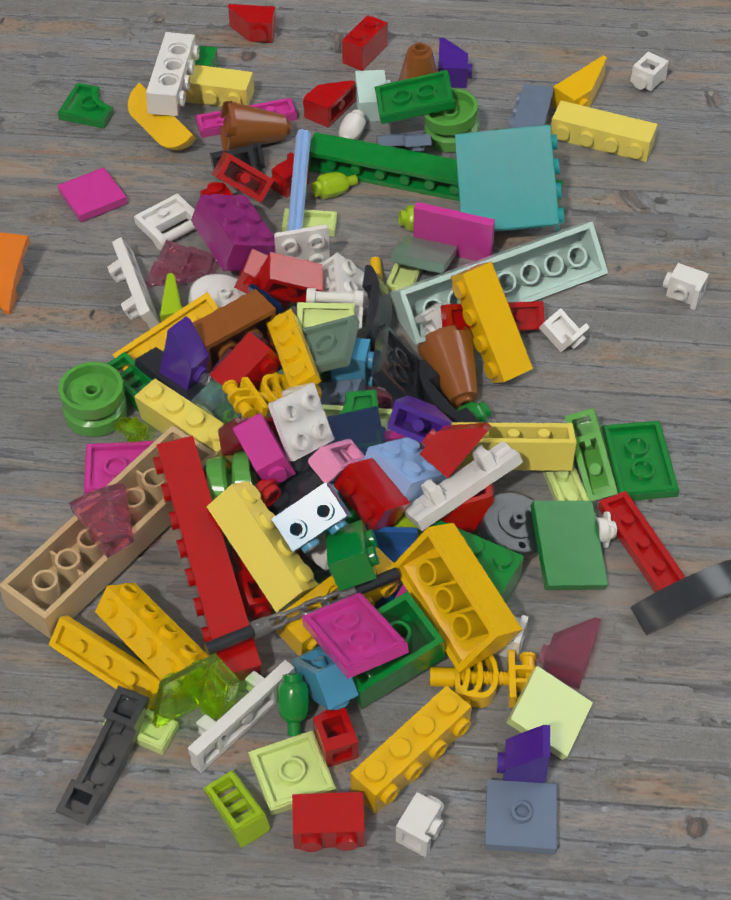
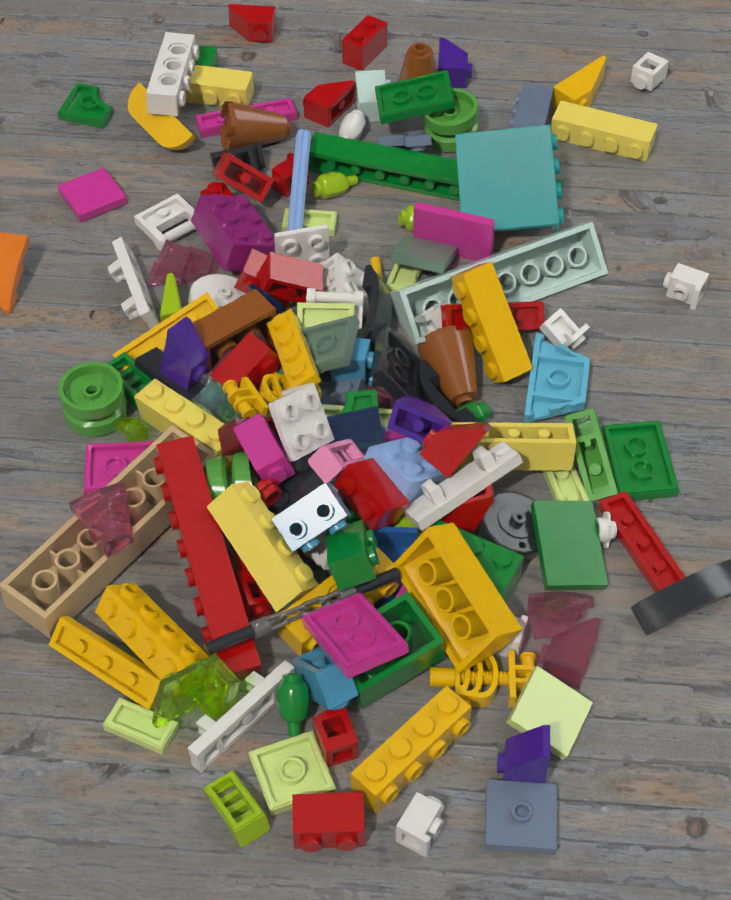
(107, 758): black slope -> none
(556, 381): none -> medium azure wing
(556, 611): none -> clear pink slope

